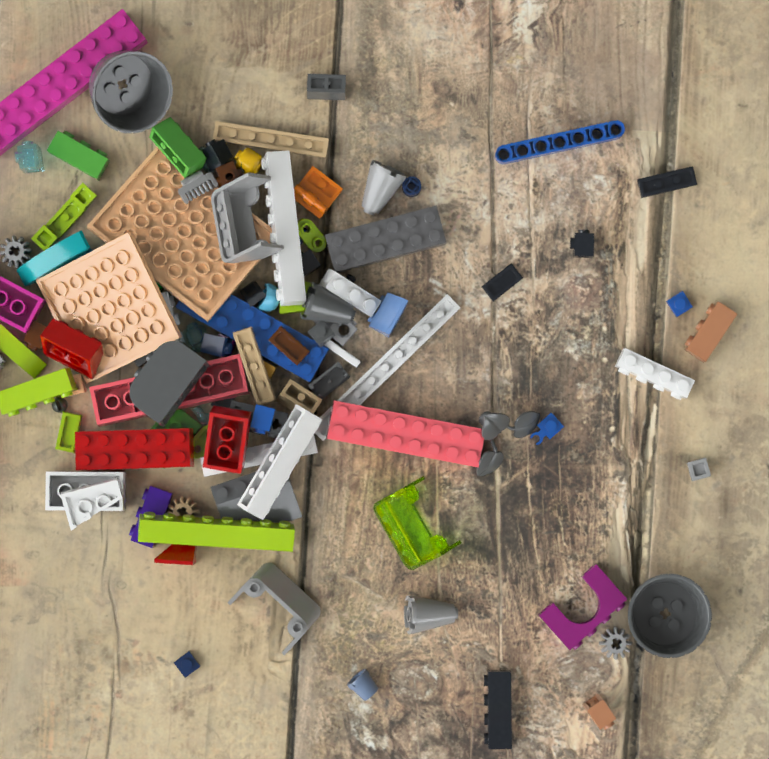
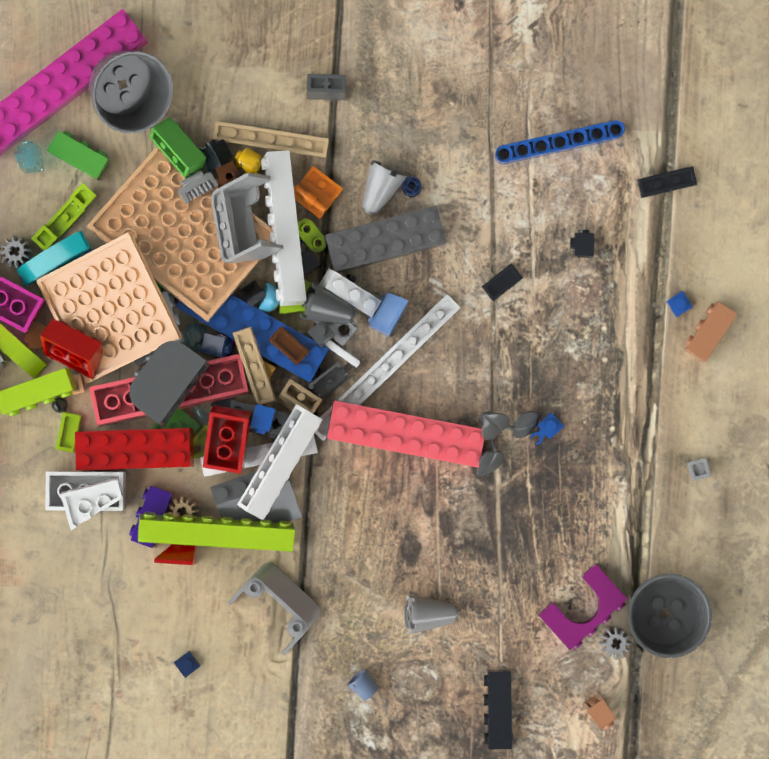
(407, 528): clear neon green windscreen -> none
(654, 373): white brick -> none

